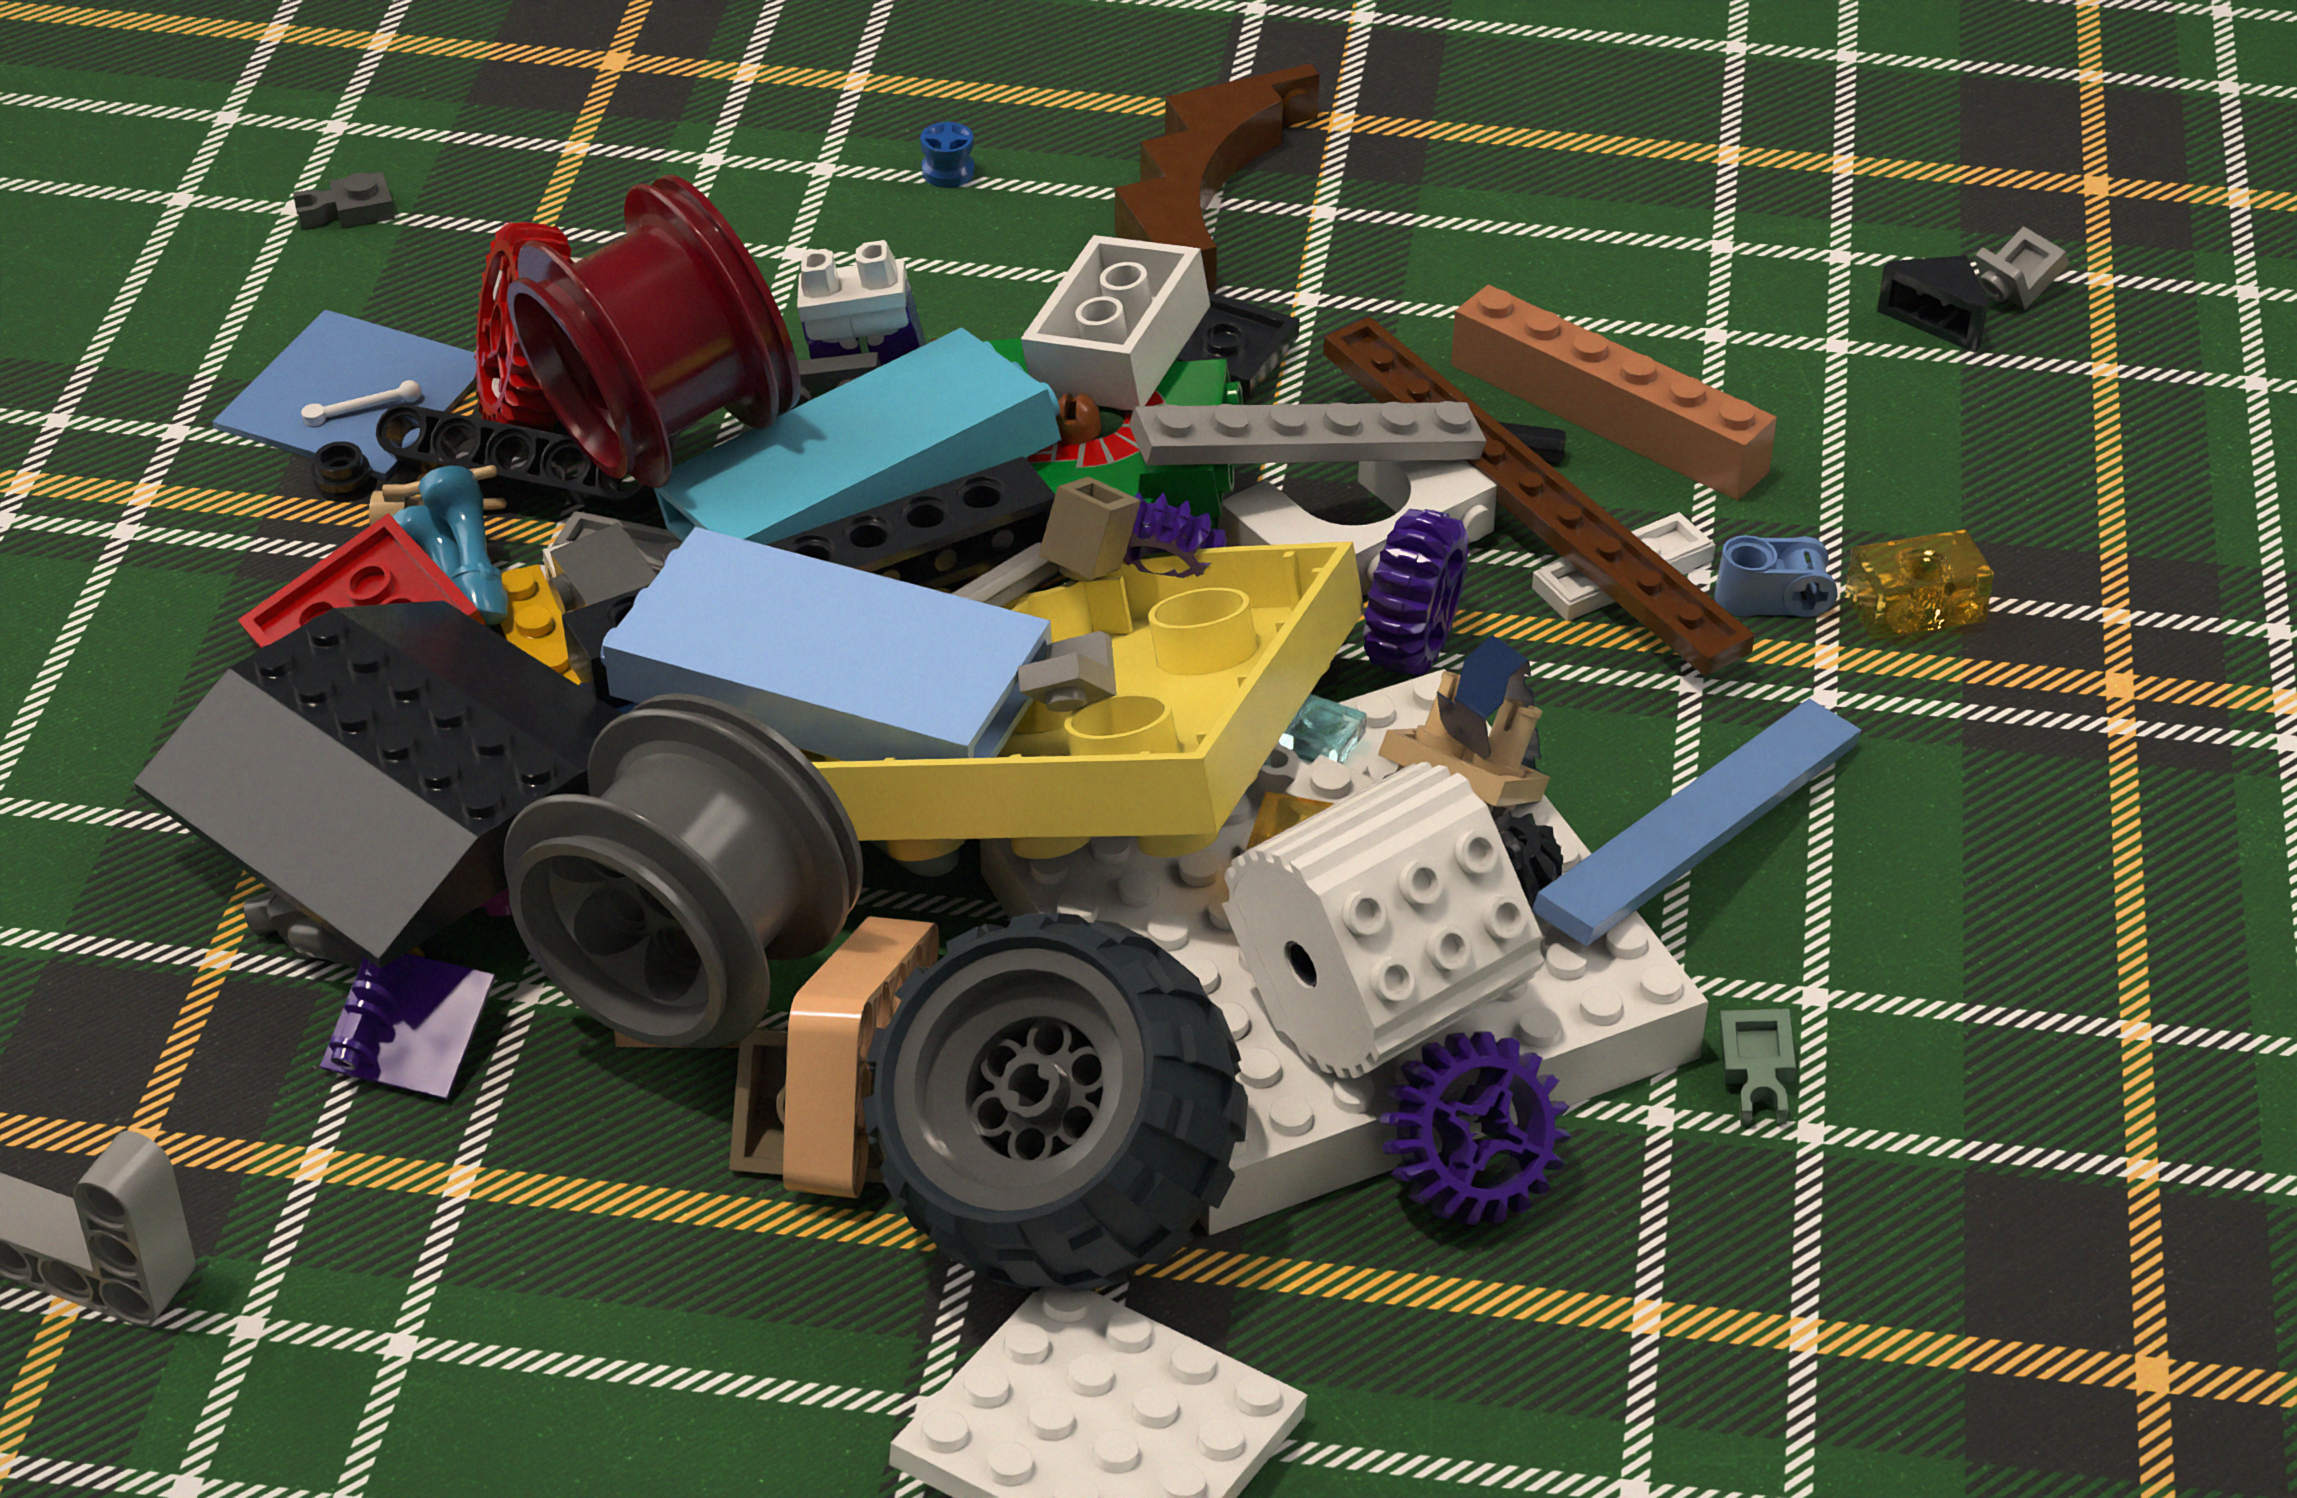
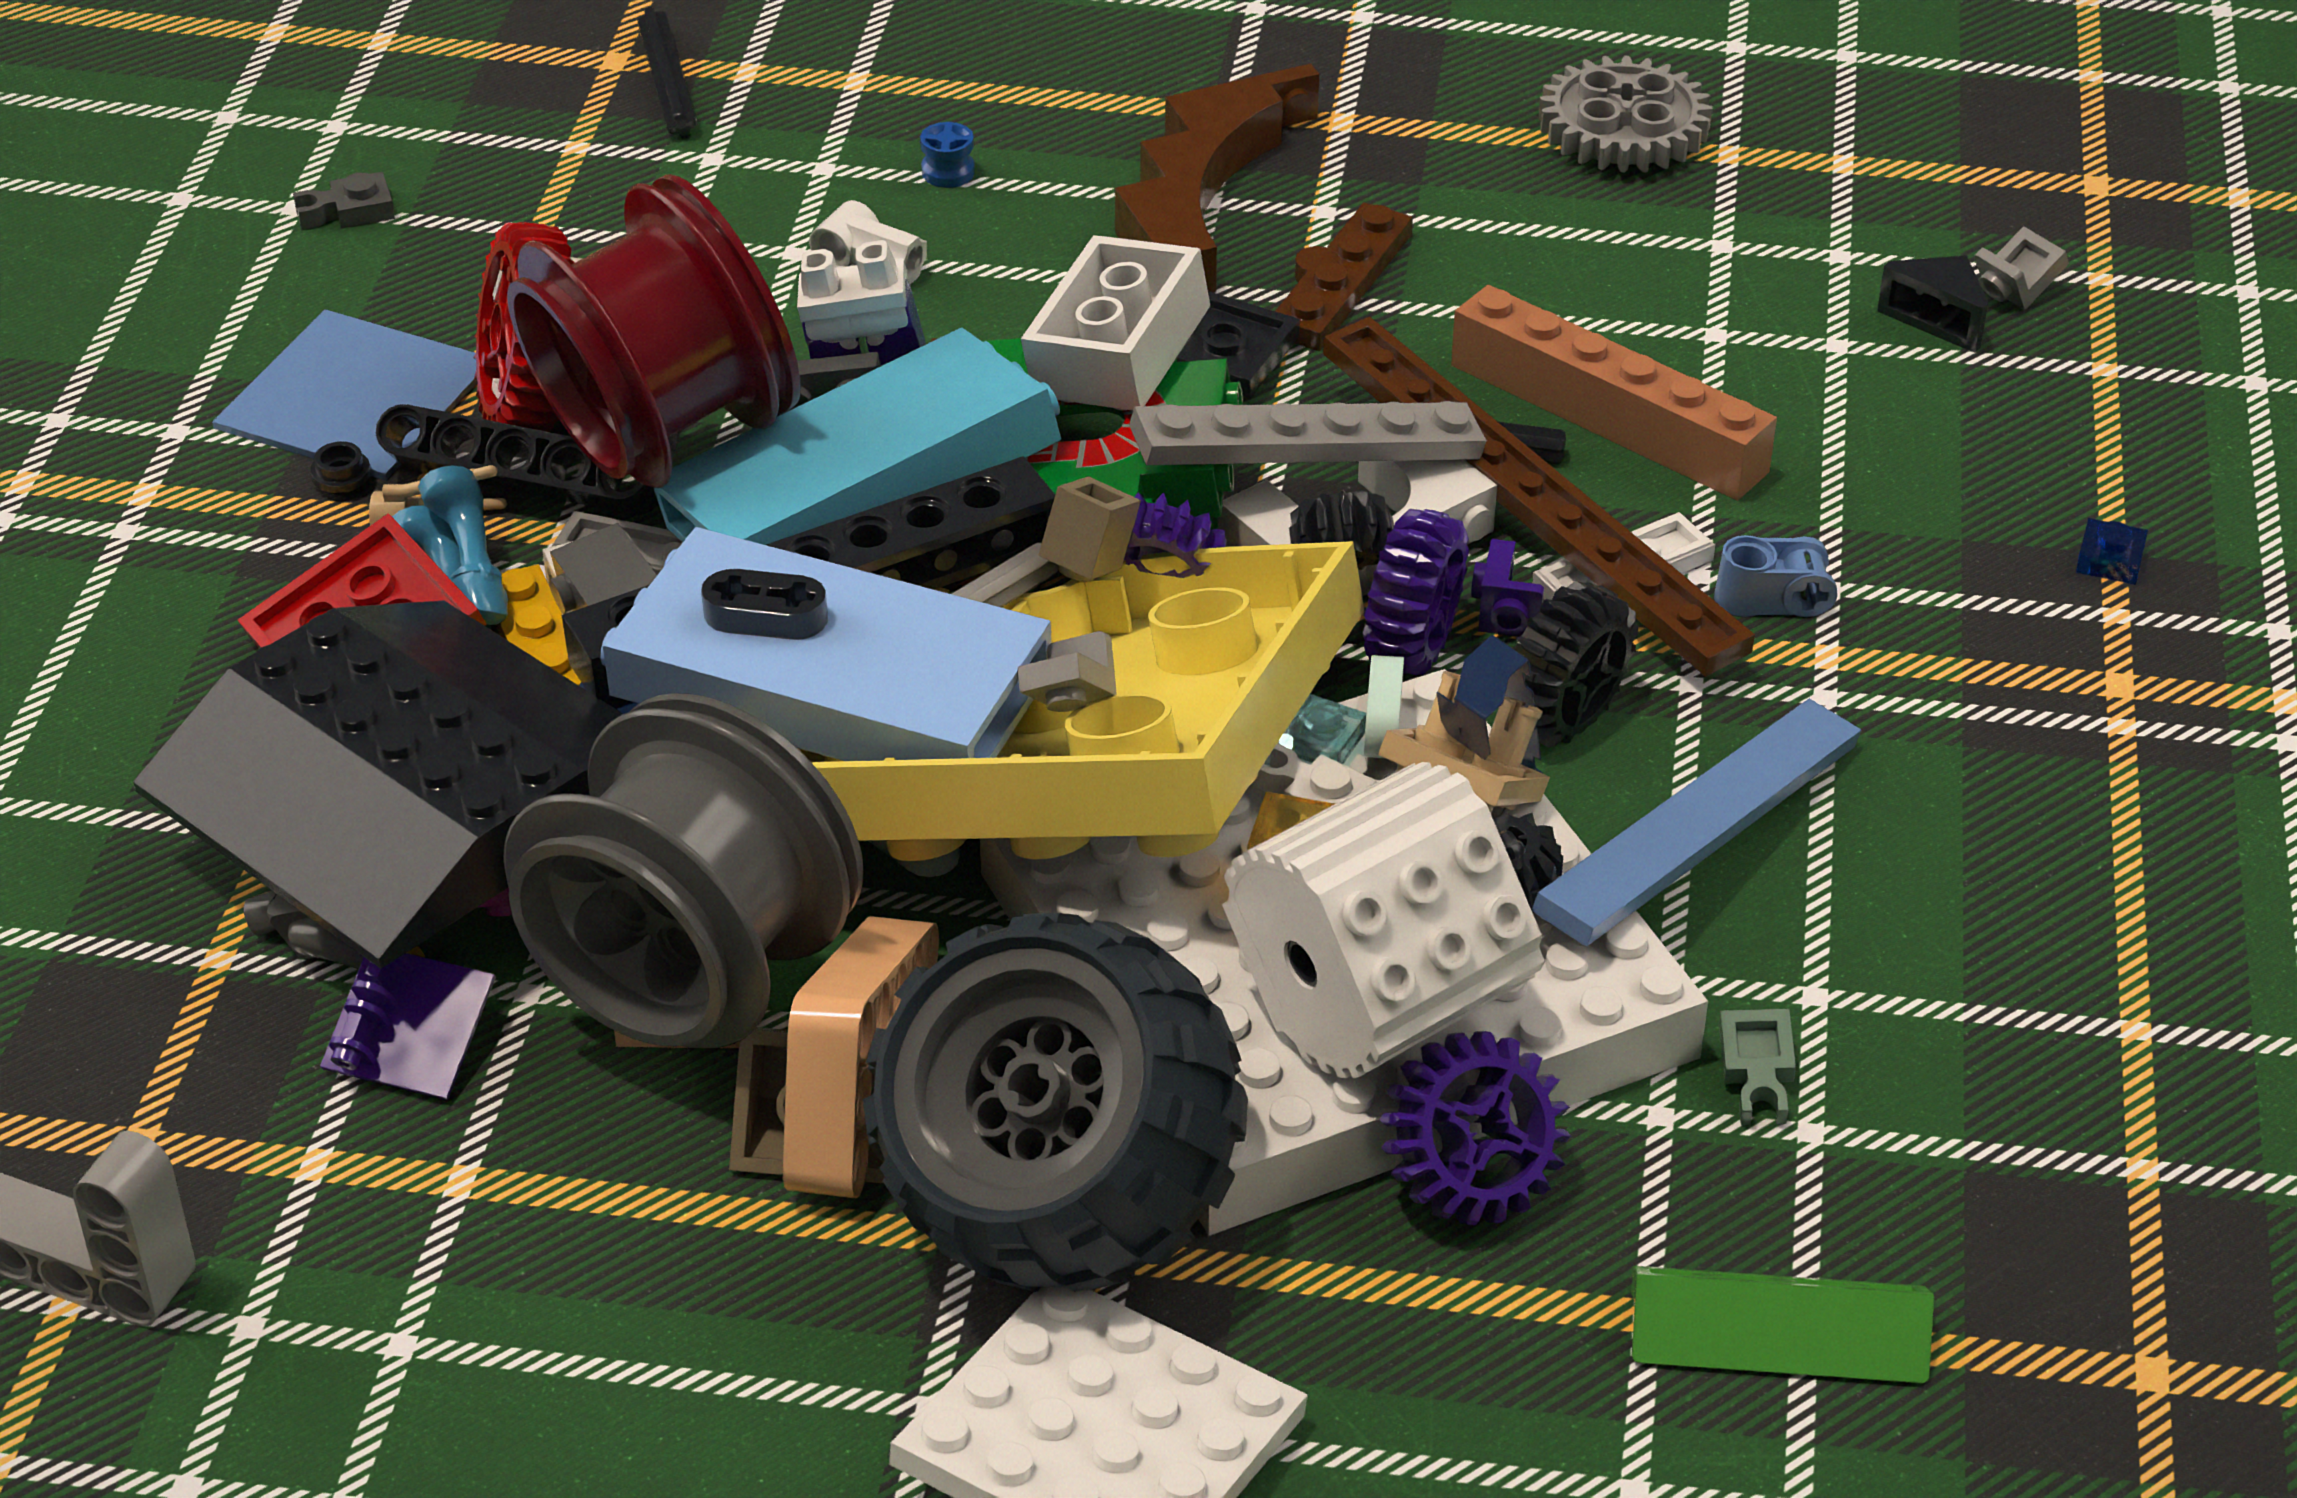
(315, 414): white hinge -> none
(667, 72): none -> black axle
(764, 604): none -> black beam
(857, 224): none -> white piece
(1087, 416): dark orange hinge -> none
(1339, 275): none -> reddish brown hinge
(1344, 518): none -> black gear
(1383, 701): none -> light aqua beam
(1503, 602): none -> dark purple bracket
(1576, 657): none -> black gear
(1625, 113): none -> light grey gear
(1782, 1324): none -> bright green panel
(1919, 584): clear yellow brick -> none
(2112, 551): none -> clear blue plate

